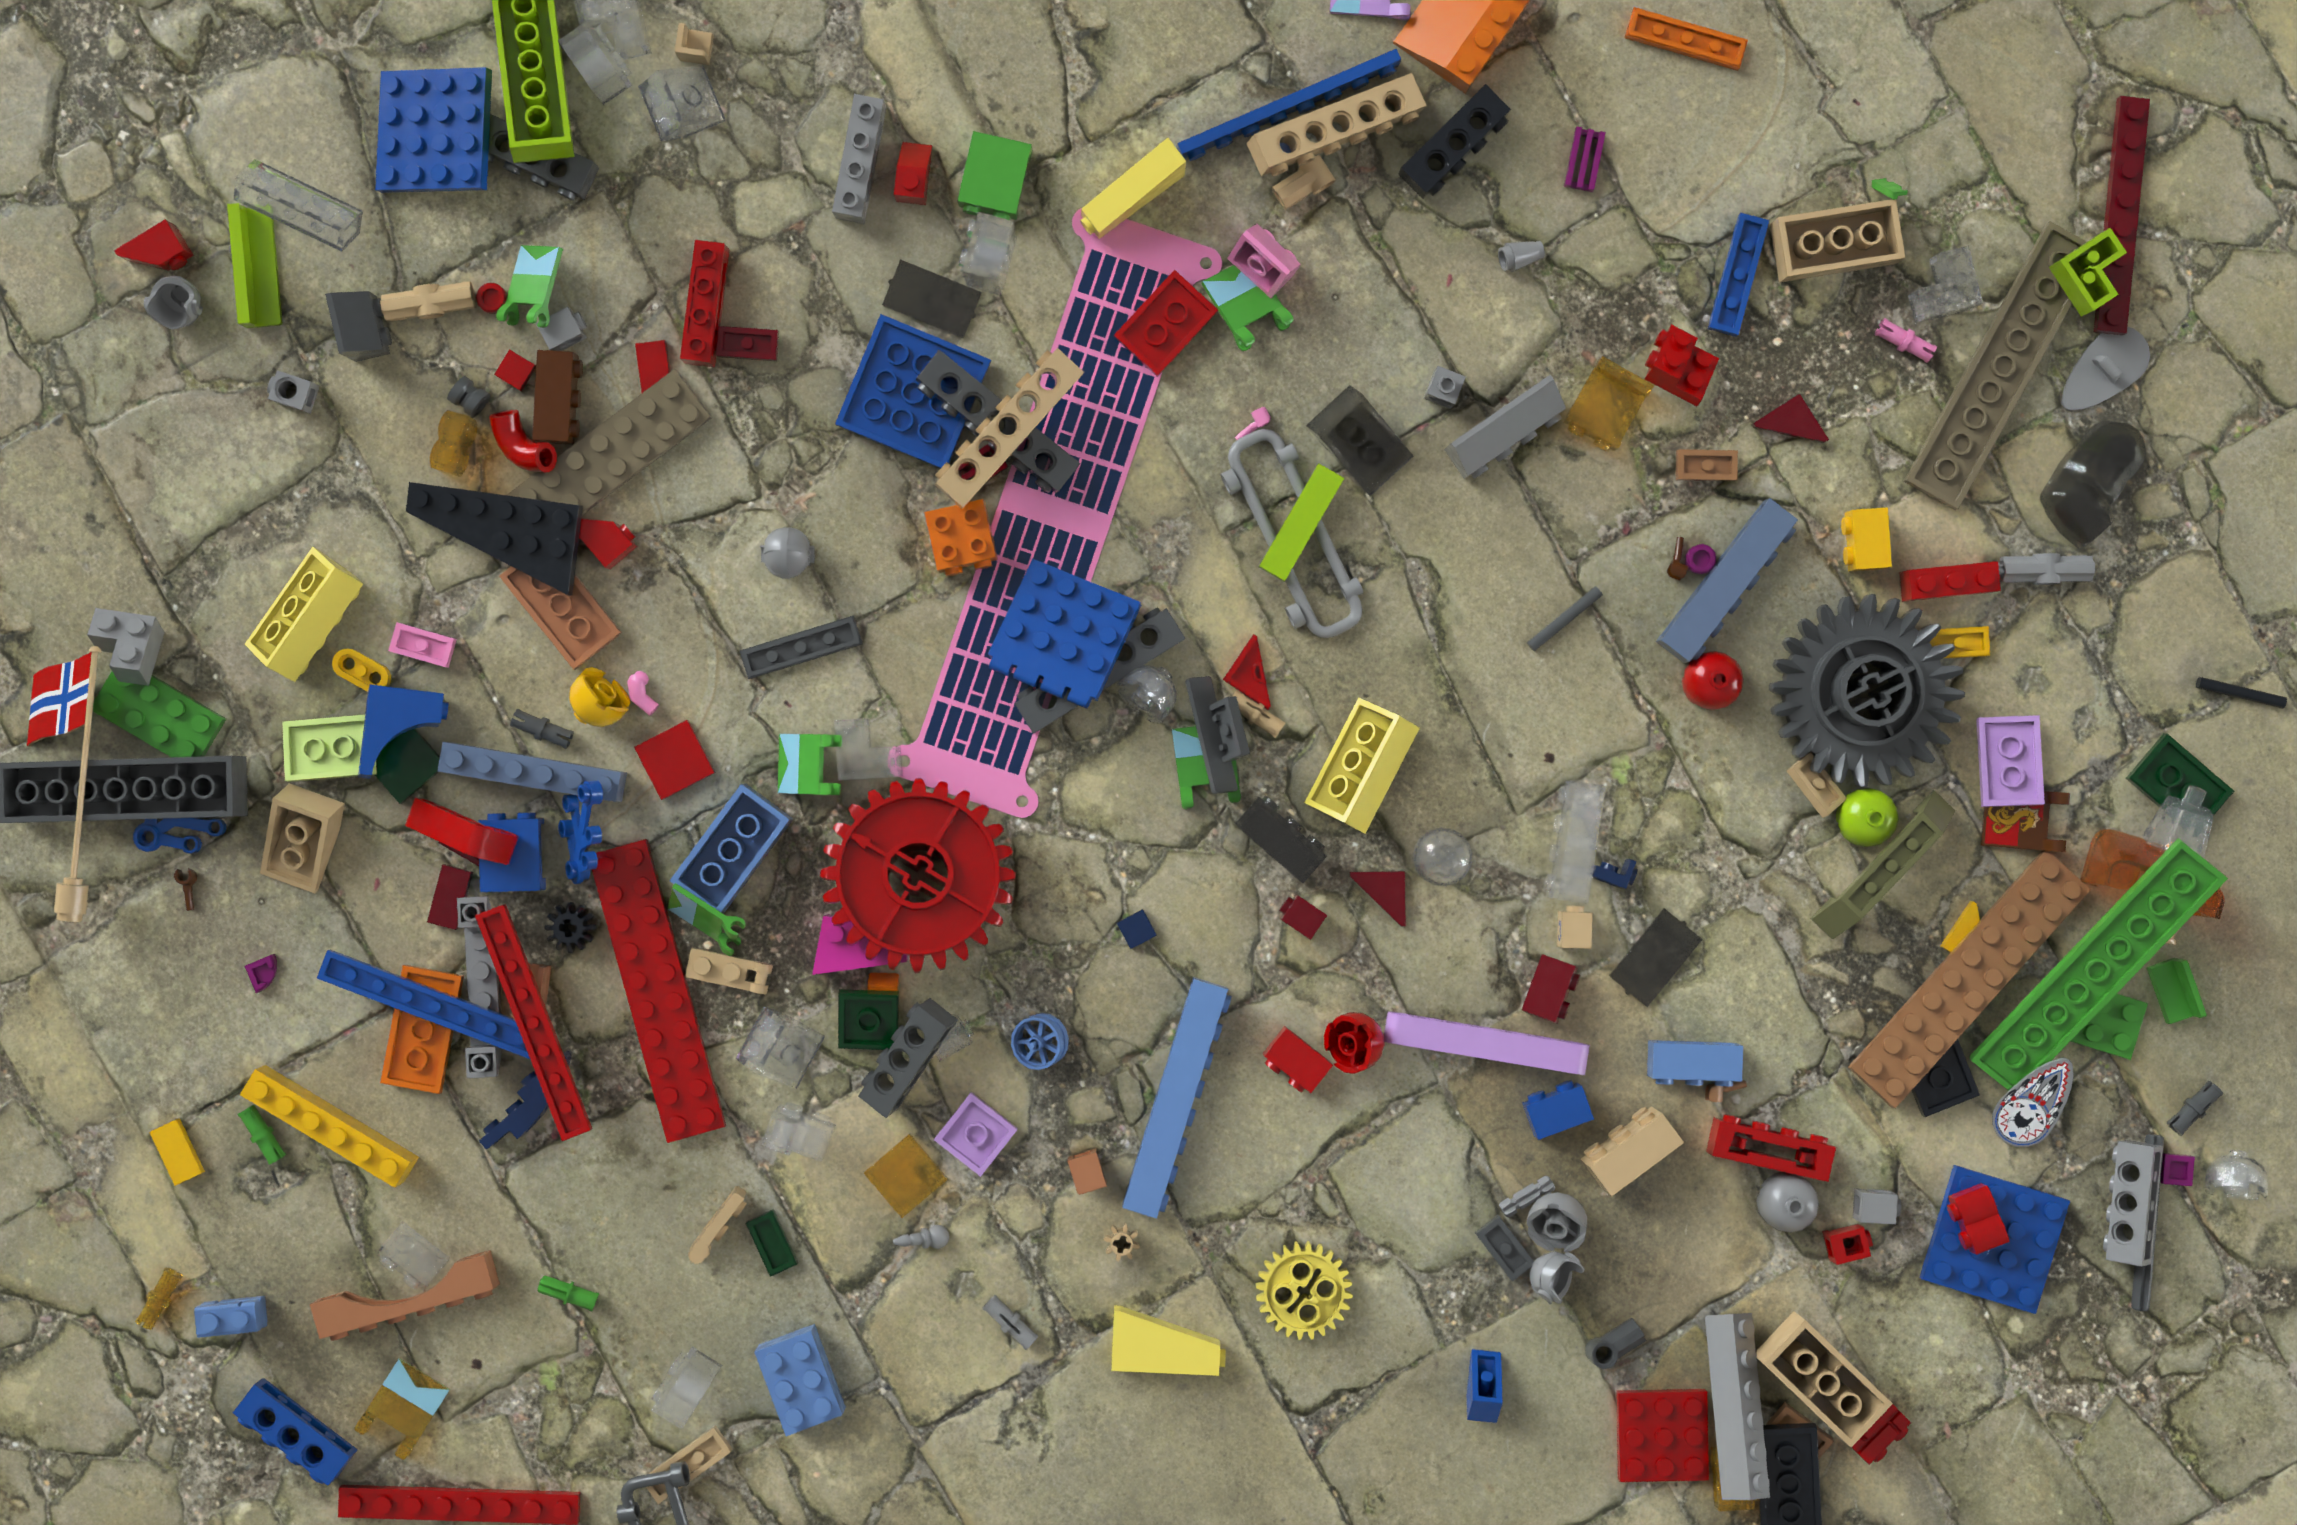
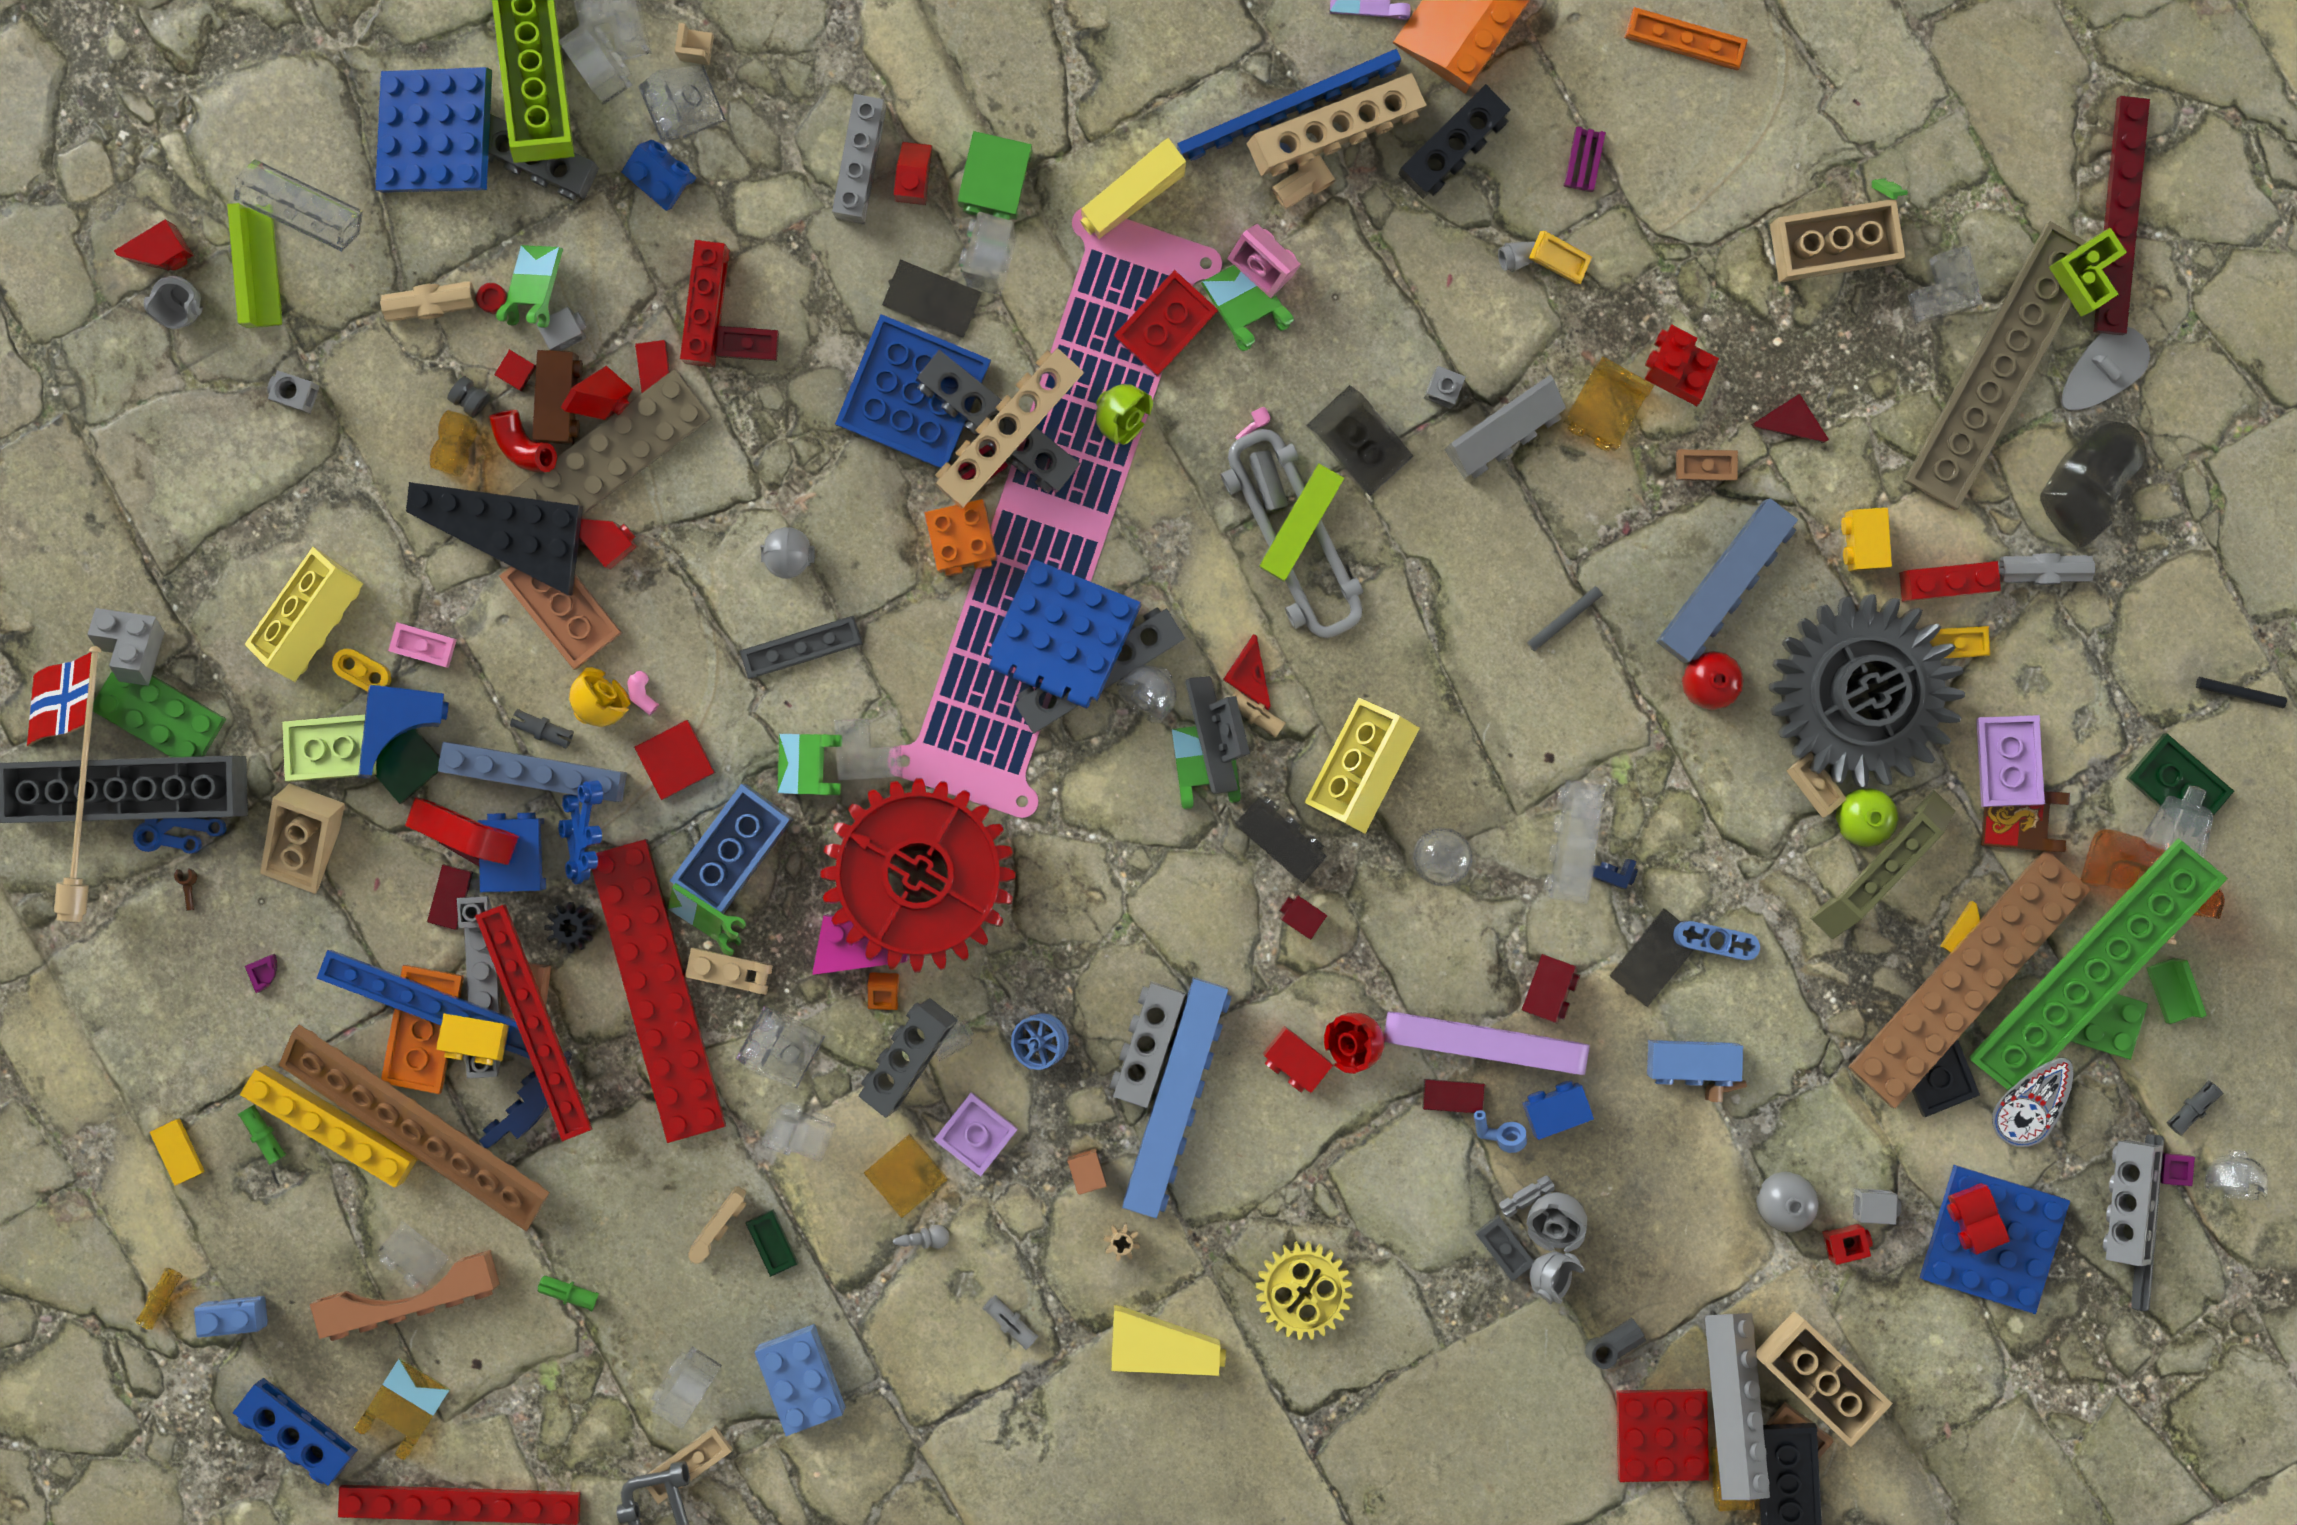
(358, 325): dark grey slope -> none
(413, 1127): none -> medium nougat plate
(473, 1038): none -> yellow brick
(598, 395): none -> red slope
(658, 173): none -> blue bracket
(867, 1018): dark green tile -> none
(1121, 412): none -> lime cylinder
(1136, 929): dark blue tile -> none
(1140, 1090): none -> light grey brick
(1268, 480): none -> light grey slope
(1386, 889): dark red tile -> none
(1453, 1096): none -> dark red tile
(1484, 1386): blue slope -> none
(1503, 1135): none -> medium blue plate
(1560, 257): none -> yellow tile
(1574, 928): tan brick -> none
(1631, 1150): tan brick -> none
(1677, 569): reddish brown hand -> none
(1700, 559): magenta tile -> none
(1738, 274): blue plate -> none
(1739, 937): none -> medium blue beam
(1819, 1158): red brick -> none
(1881, 1434): red brick -> none
(1905, 340): bright pink pin -> none

